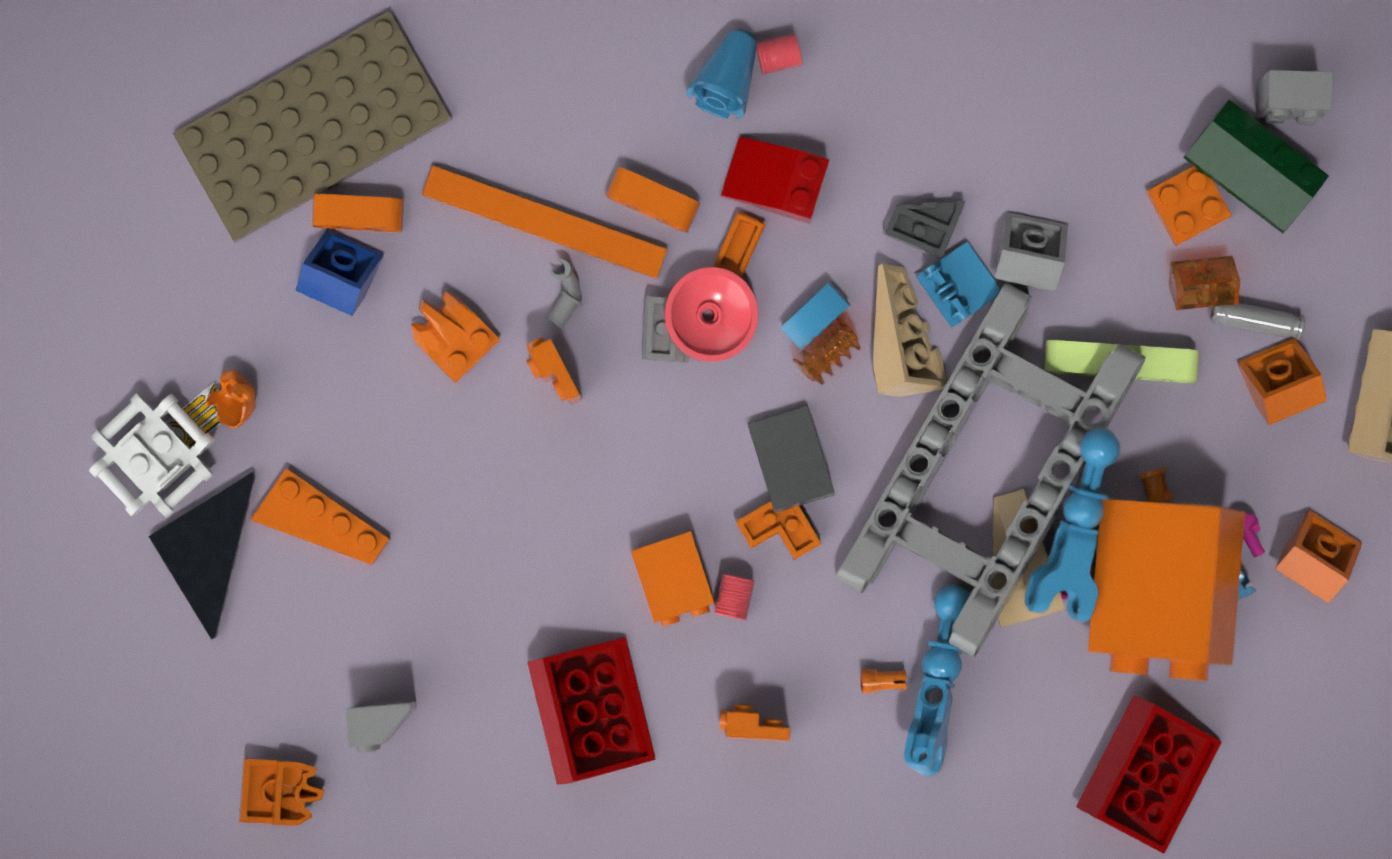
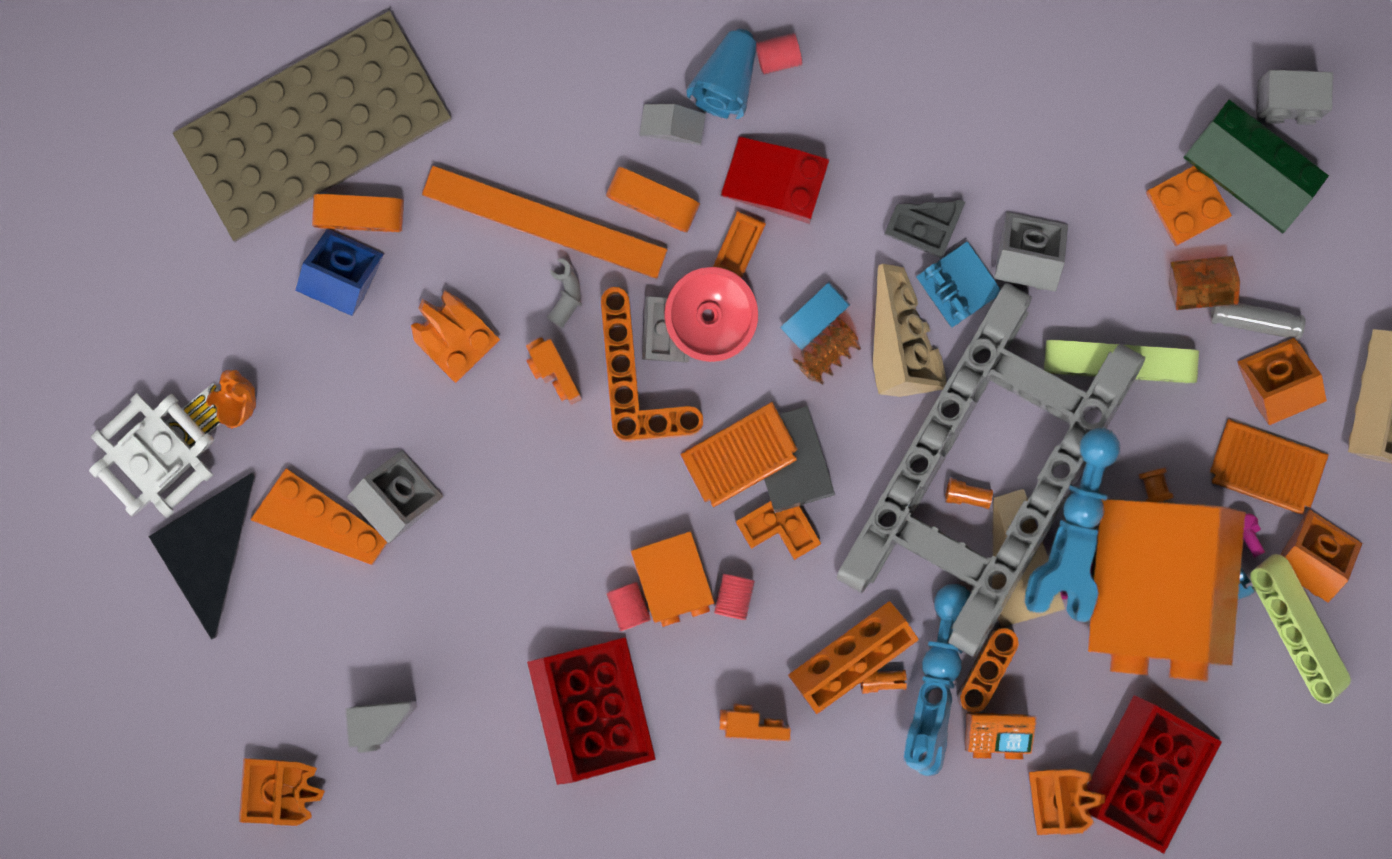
(394, 496): none -> light grey slope
(628, 606): none -> coral piece
(629, 380): none -> orange beam
(672, 123): none -> light grey slope
(740, 455): none -> orange window
(853, 657): none -> orange brick
(959, 493): none -> orange pin
(999, 734): none -> orange slope
(1001, 661): none -> orange beam
(1062, 801): none -> orange plate
(1267, 467): none -> orange window
(1300, 628): none -> yellowish green beam

